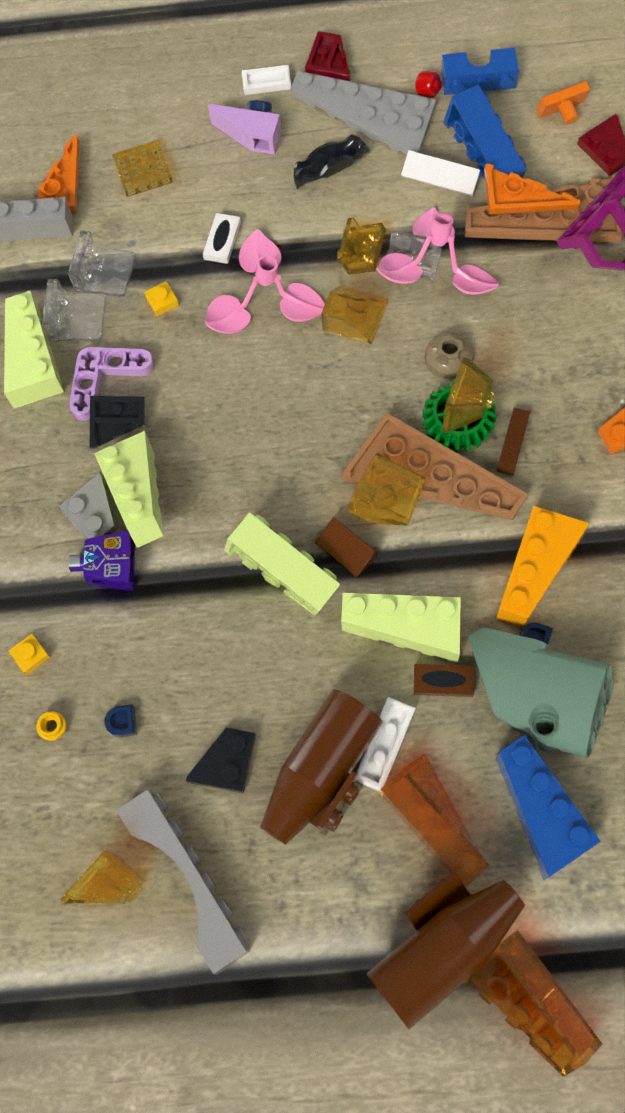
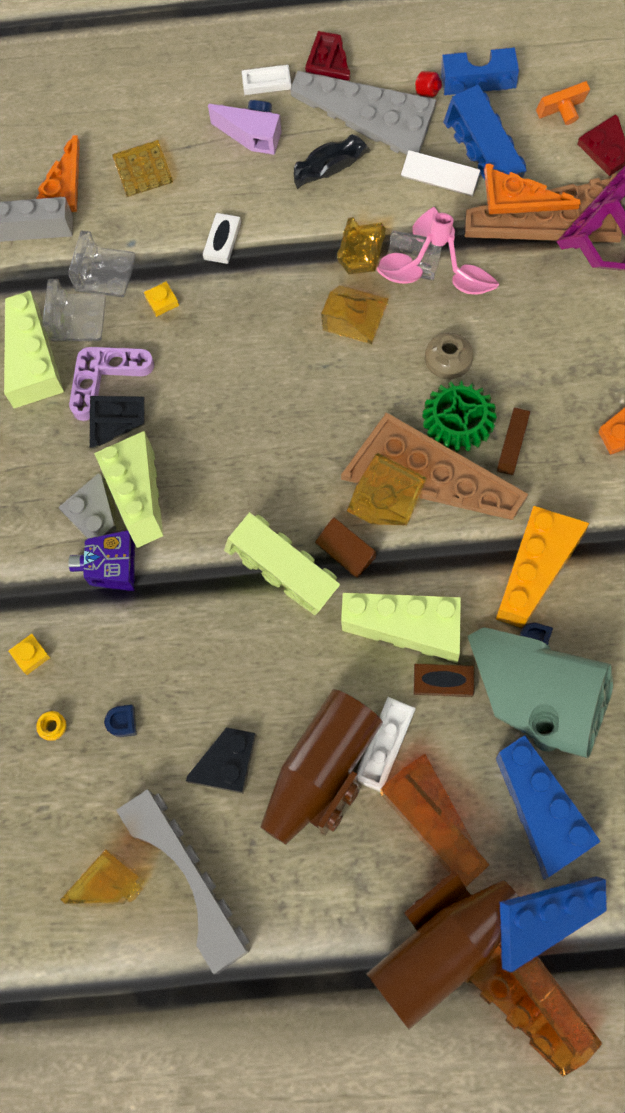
(263, 257): bright pink plant -> none
(468, 396): clear yellow slope -> none
(546, 917): none -> blue wing

